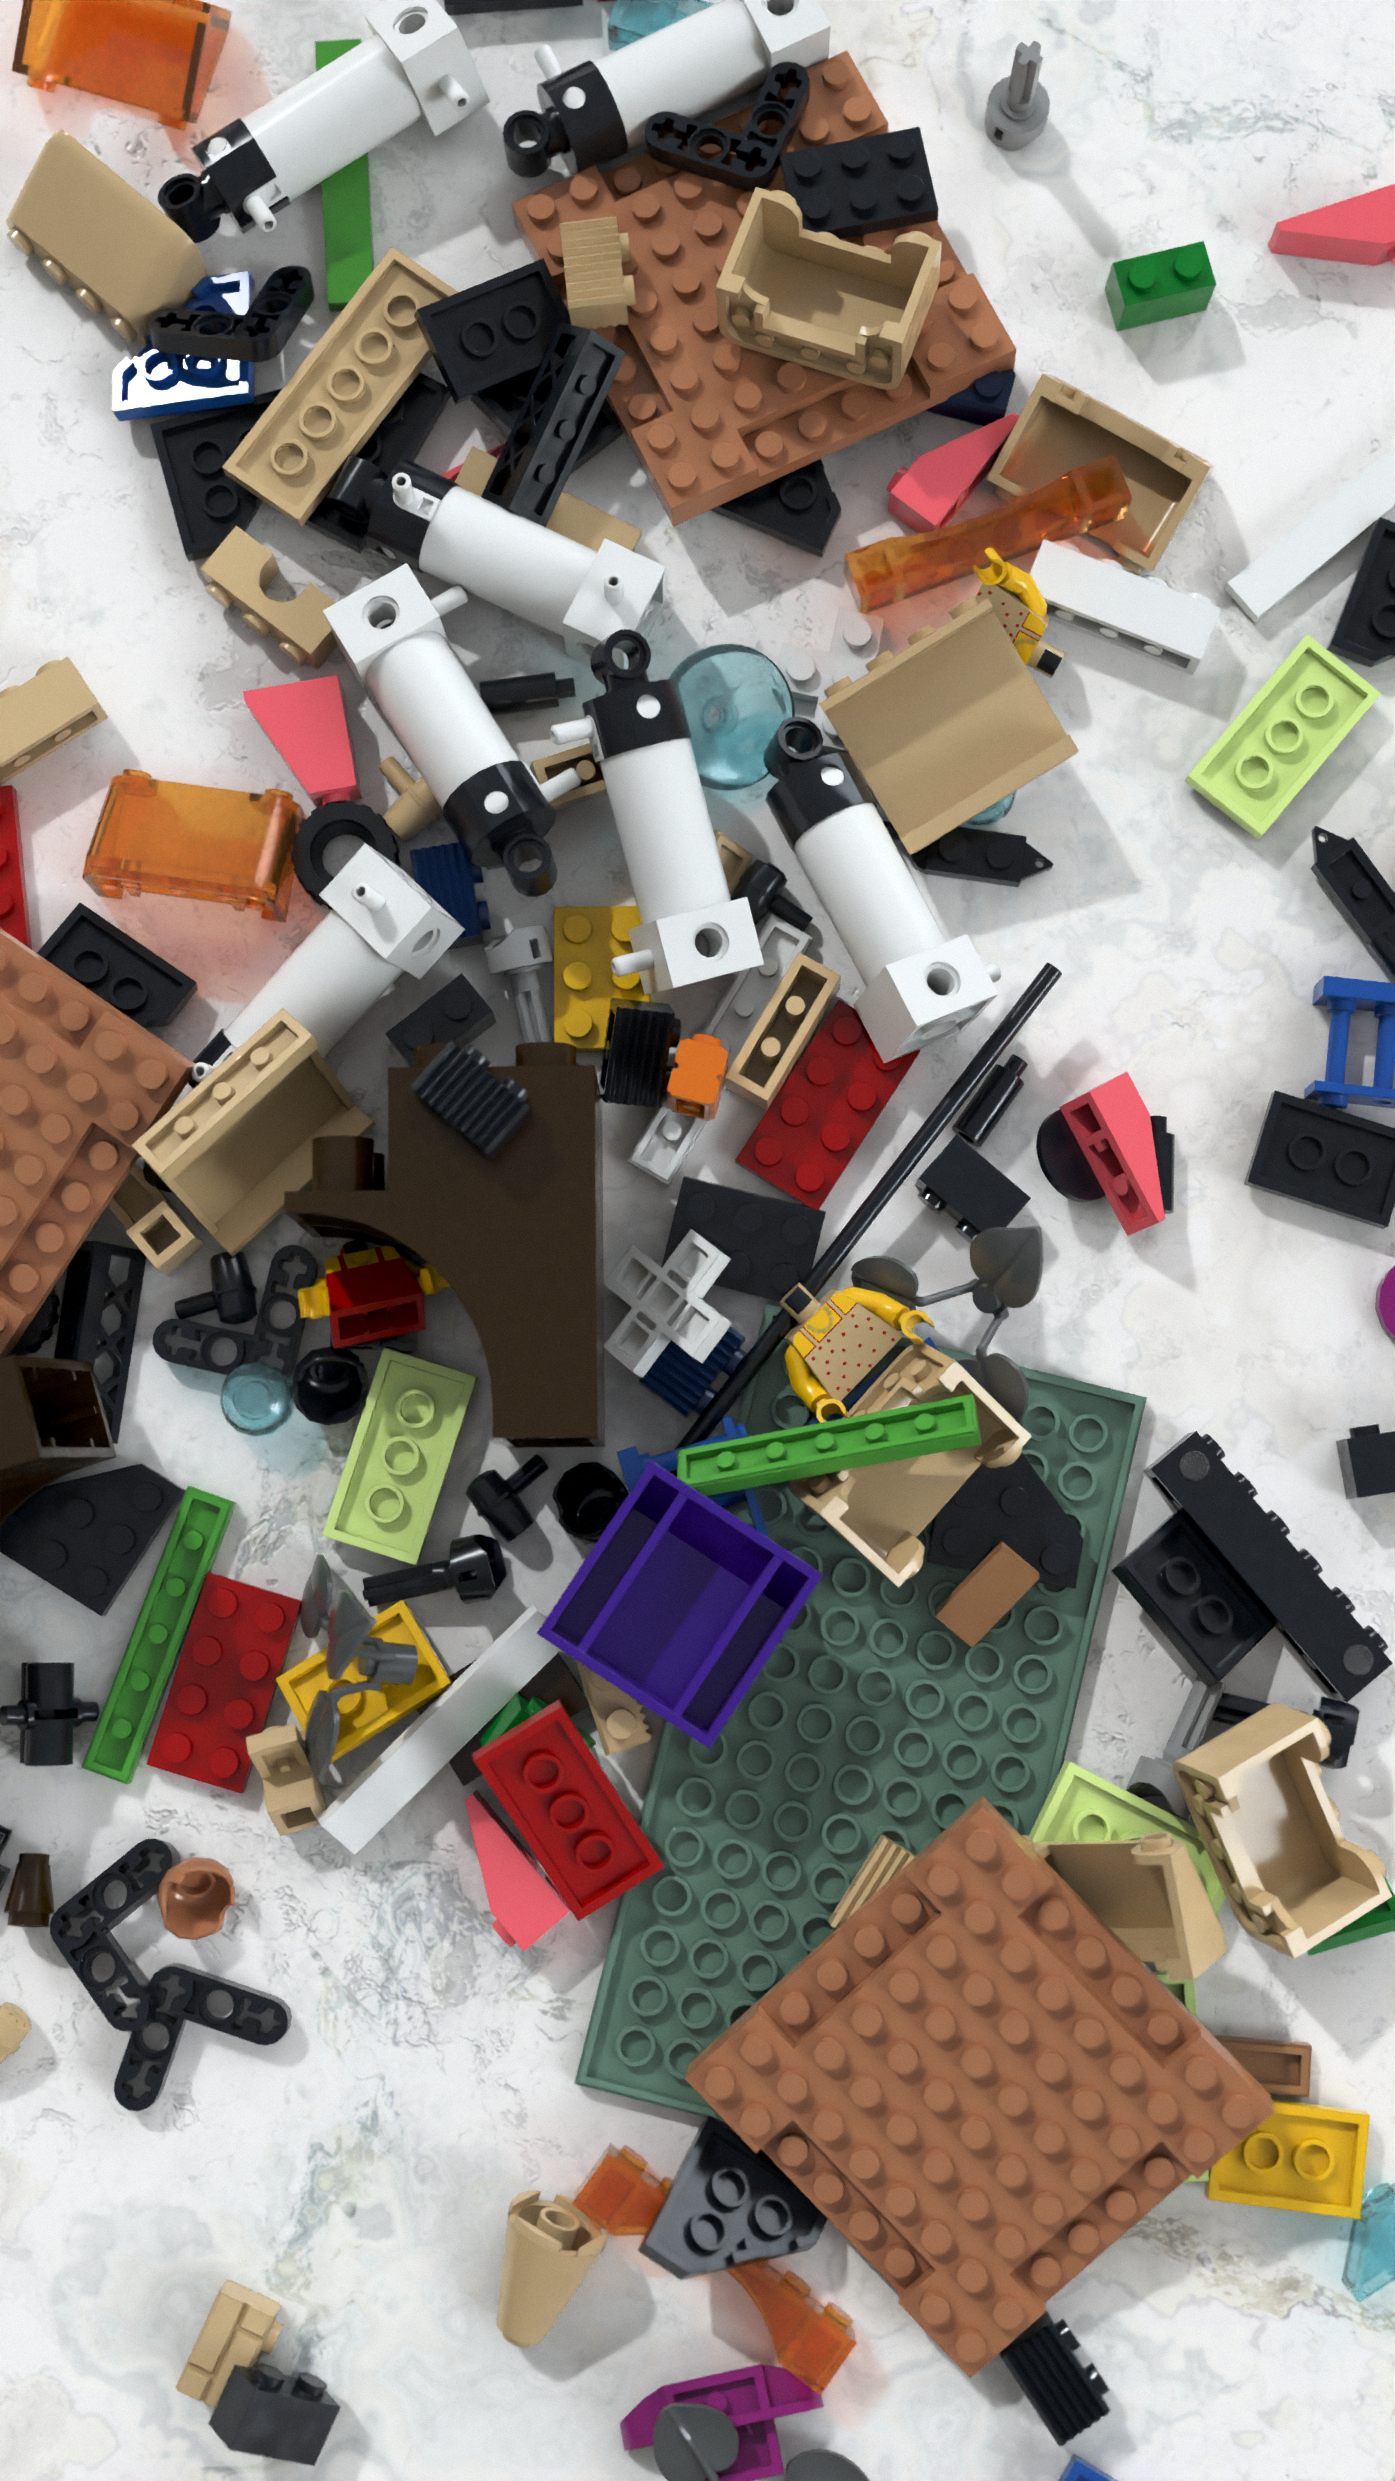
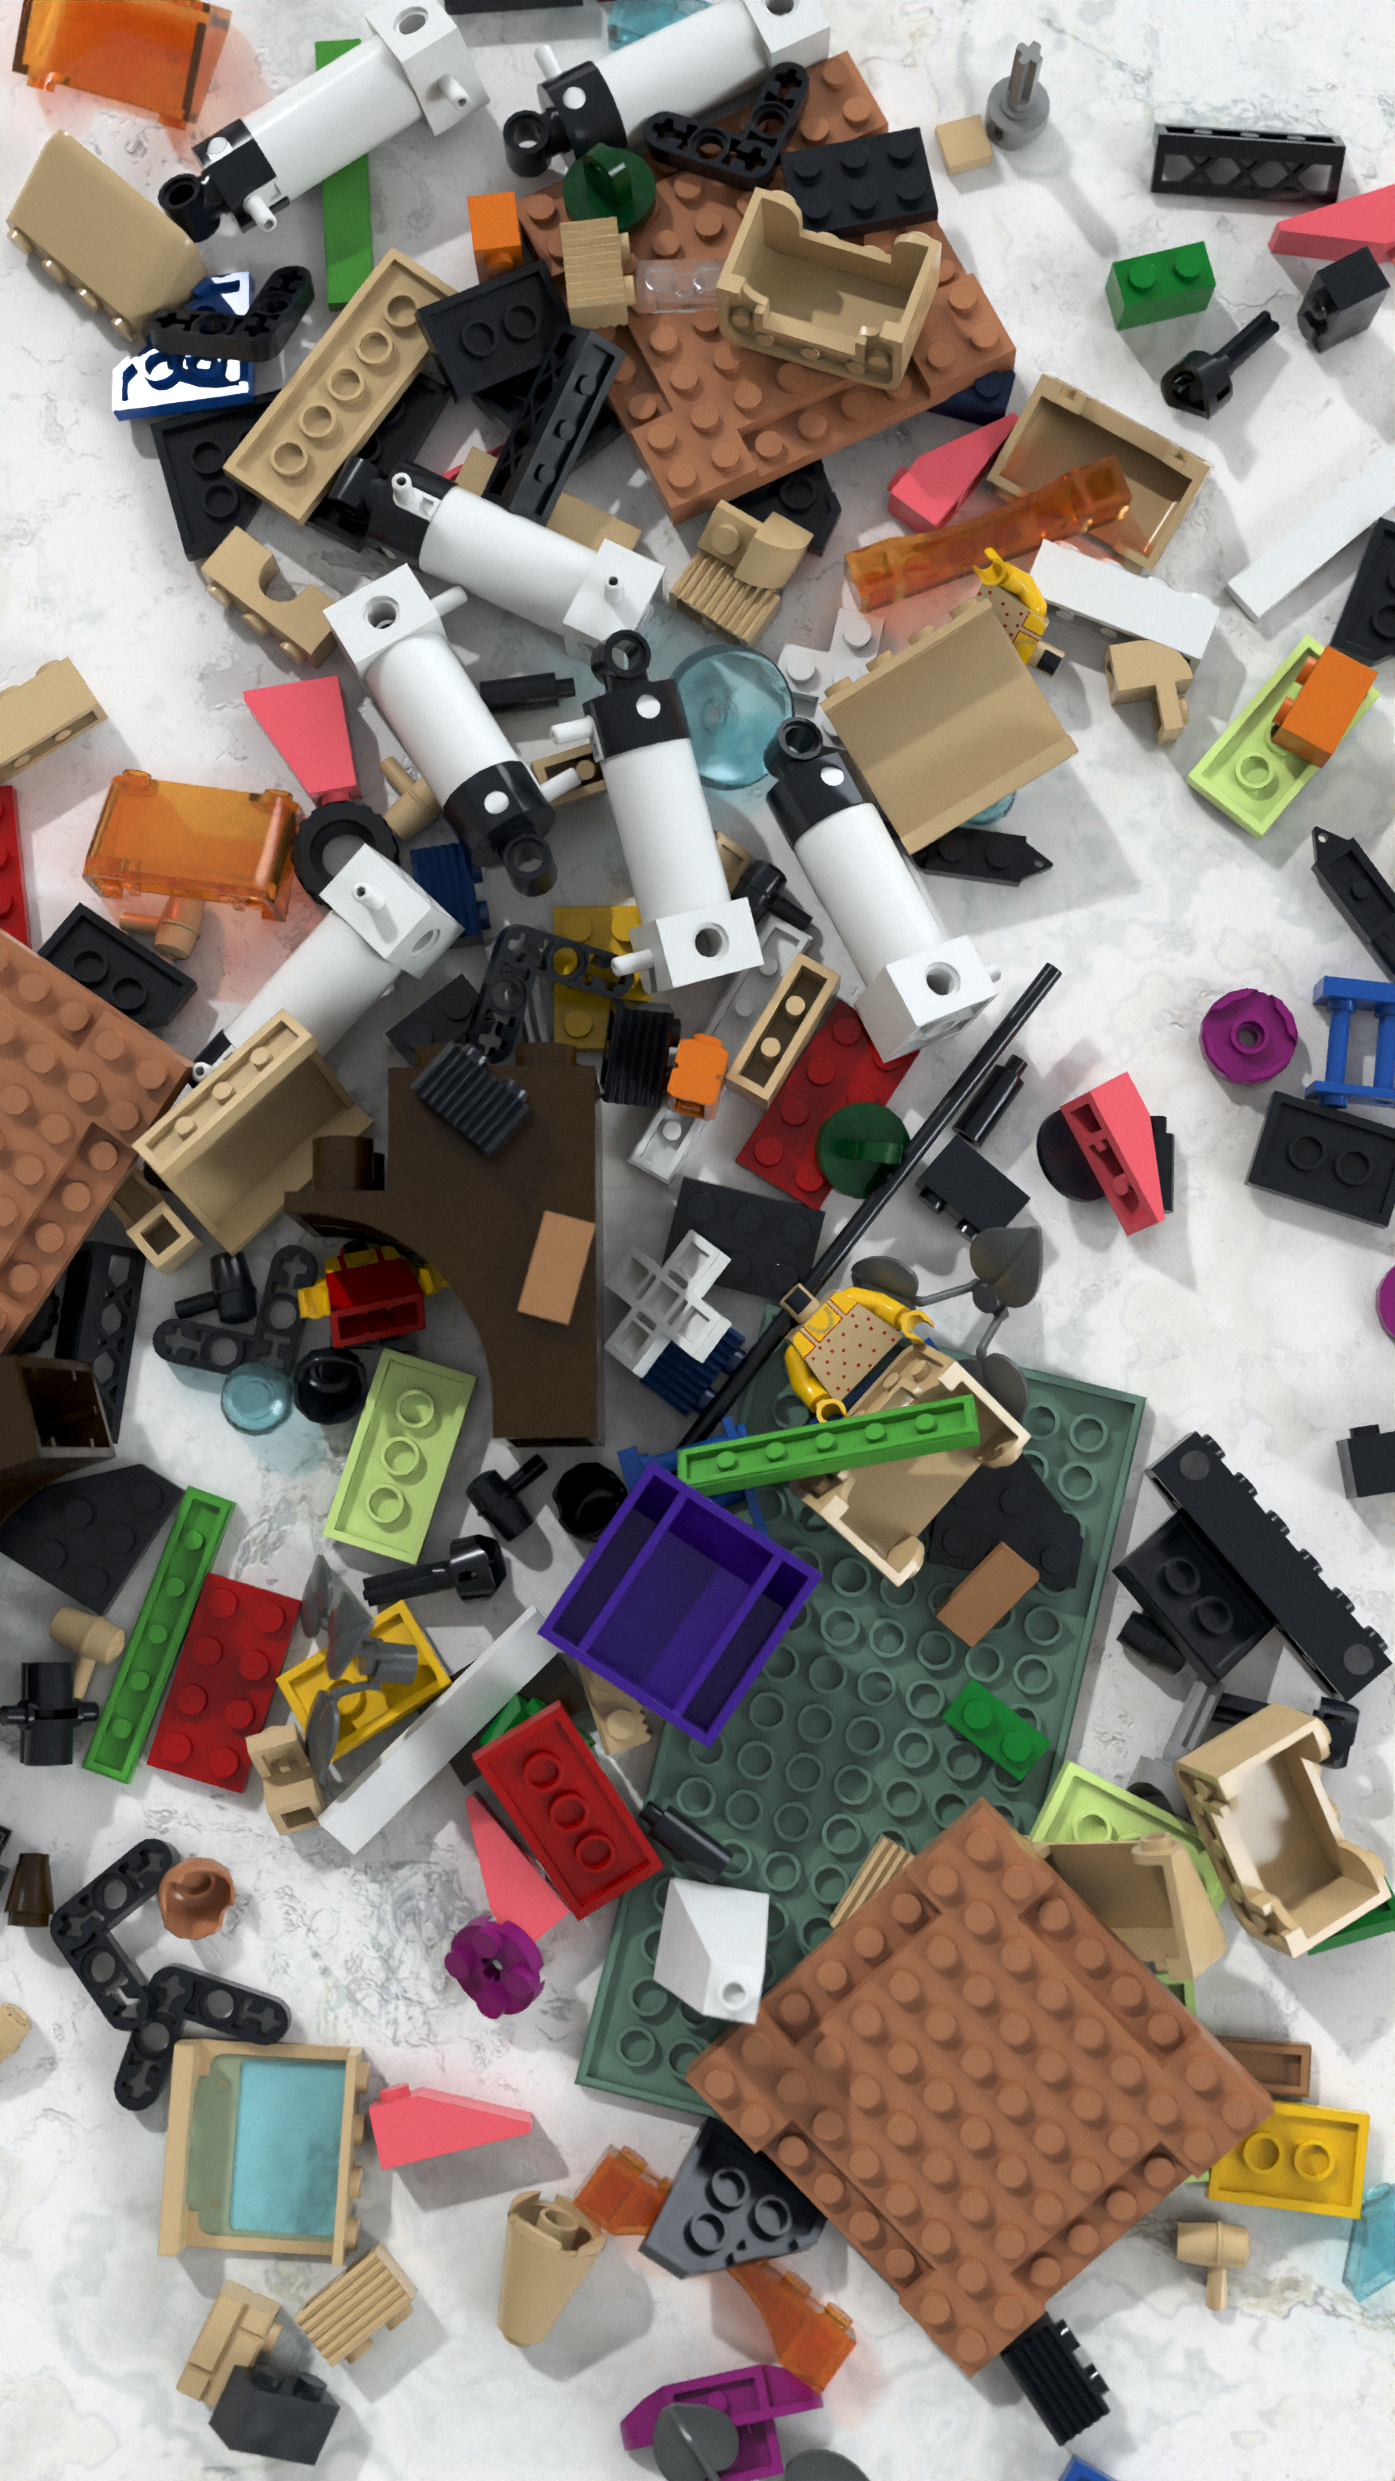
(90, 1638): none -> tan piece
(173, 931): none -> tan piece
(263, 2148): none -> clear light blue panel
(356, 2306): none -> tan brick
(434, 2123): none -> coral slope
(472, 1965): none -> magenta plate
(495, 234): none -> orange brick
(523, 974): none -> black beam
(556, 1268): none -> medium nougat tile
(610, 185): none -> dark green tile
(677, 285): none -> clear plate
(686, 1840): none -> black cylinder
(714, 1948): none -> white slope
(723, 603): none -> tan brick
(760, 552): none -> tan brick
(859, 1147): none -> dark green tile
(963, 144): none -> tan tile
(995, 1729): none -> green plate
(1150, 673): none -> tan brick
(1150, 1644): none -> black piece
(1205, 378): none -> black piece
(1216, 2247): none -> tan piece
(1247, 145): none -> black fence
(1265, 1019): none -> magenta plate
(1323, 707): none -> orange brick
(1342, 300): none -> black brick

